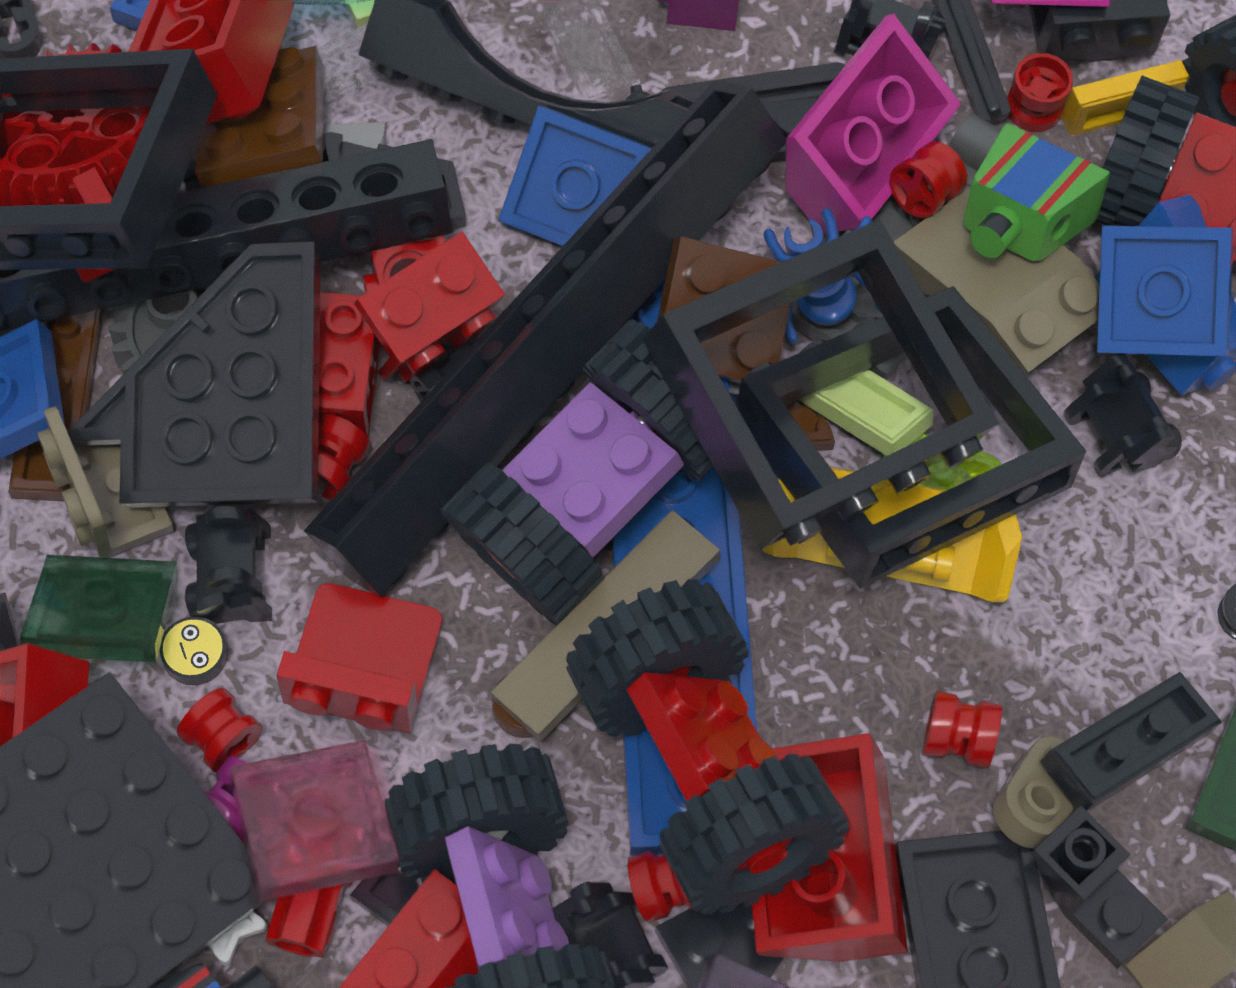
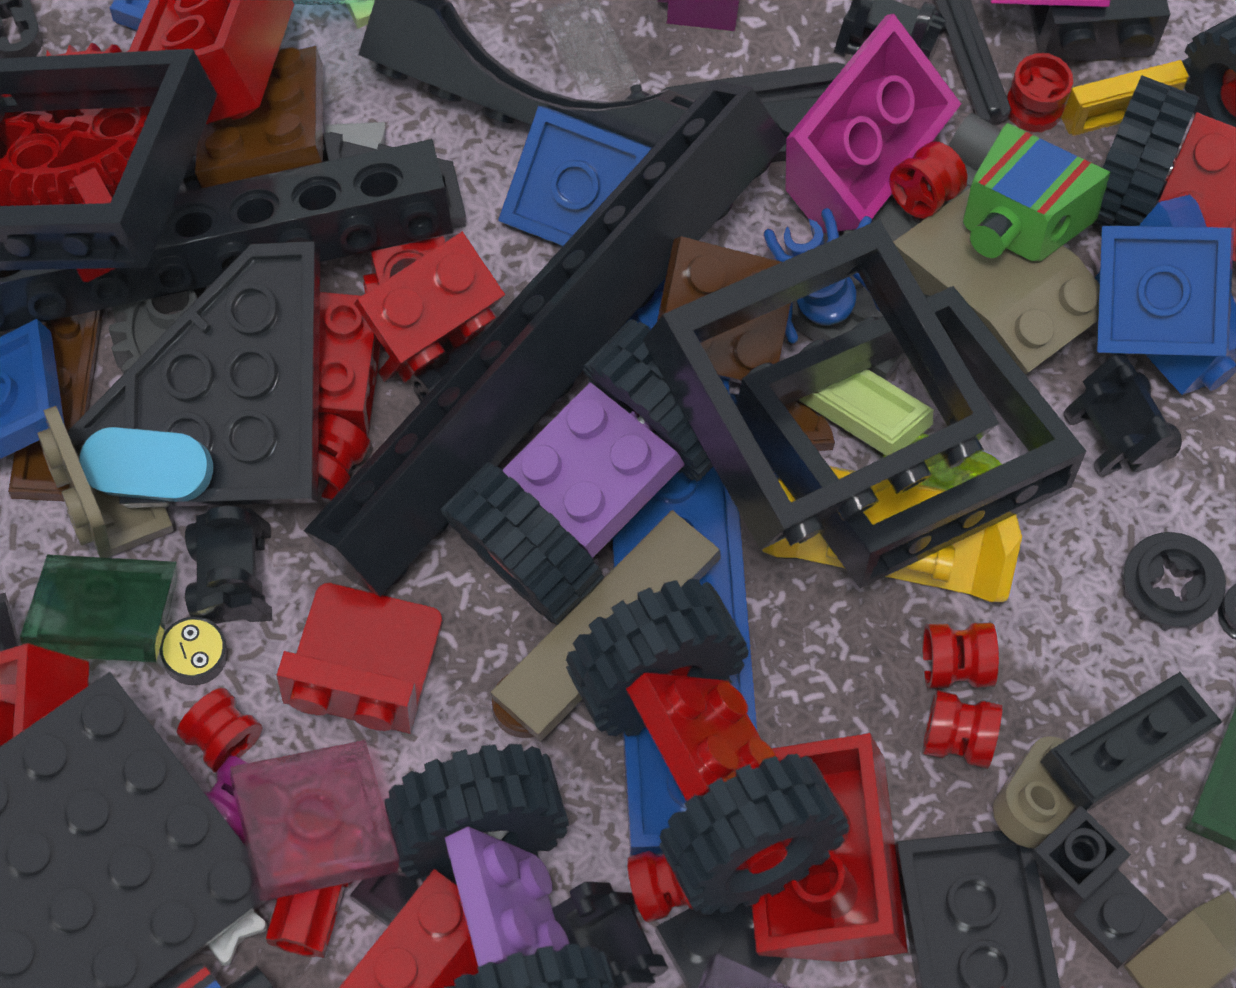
(146, 464): none -> medium azure tile
(961, 655): none -> red wheel
(1185, 558): none -> black gear

